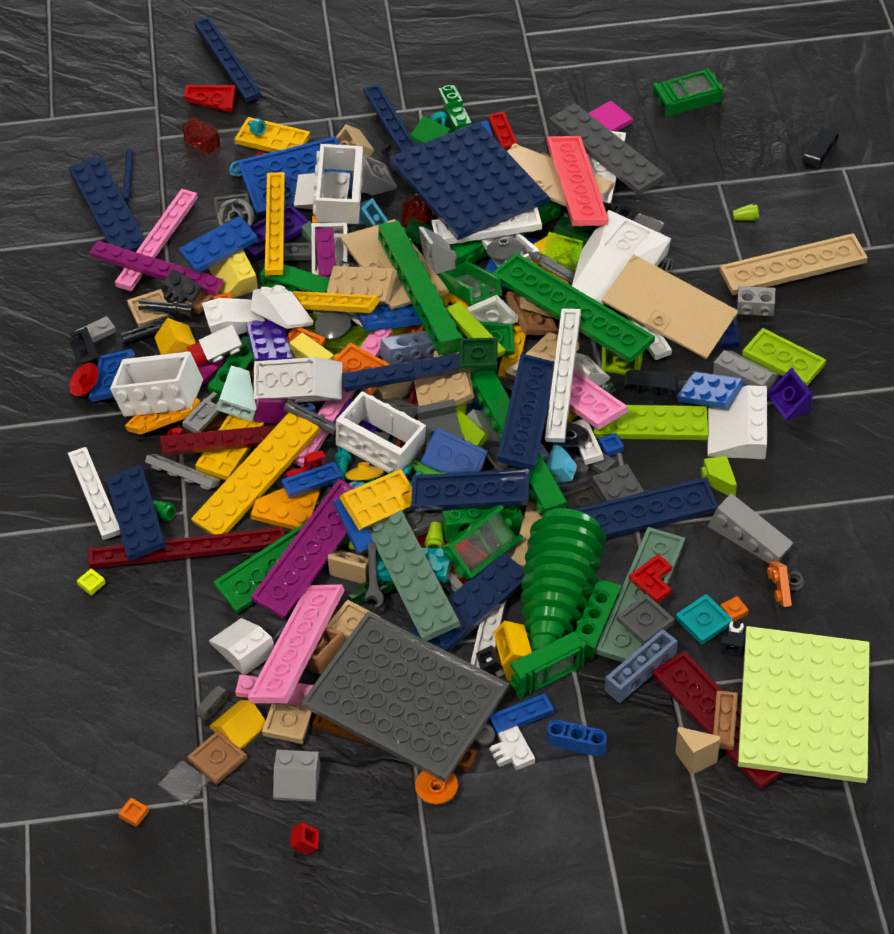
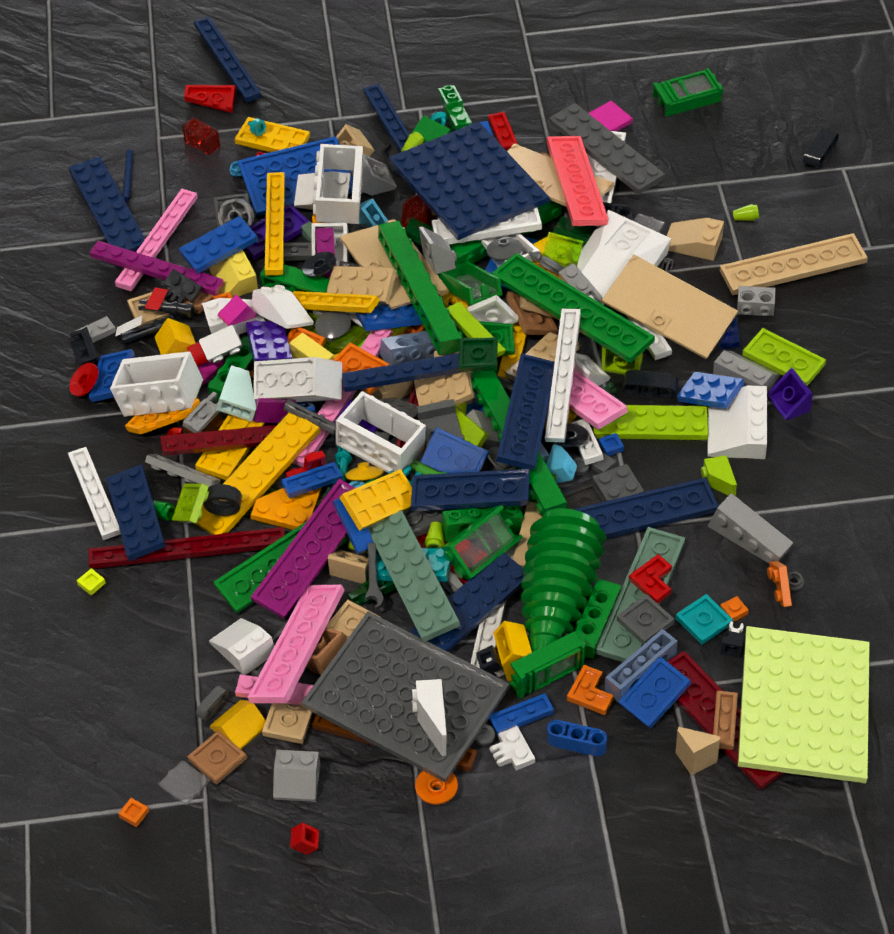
(129, 325): none -> white sticker
(156, 298): none -> red sticker
(190, 503): none -> lime plate
(224, 492): none -> black tyre
(236, 311): none -> dark pink slope
(319, 264): none -> black dish
(413, 140): none -> lime cone
(430, 711): none -> white slope
(575, 278): none -> light grey hinge
(585, 691): none -> orange plate
(655, 692): none -> blue plate
(696, 237): none -> tan slope

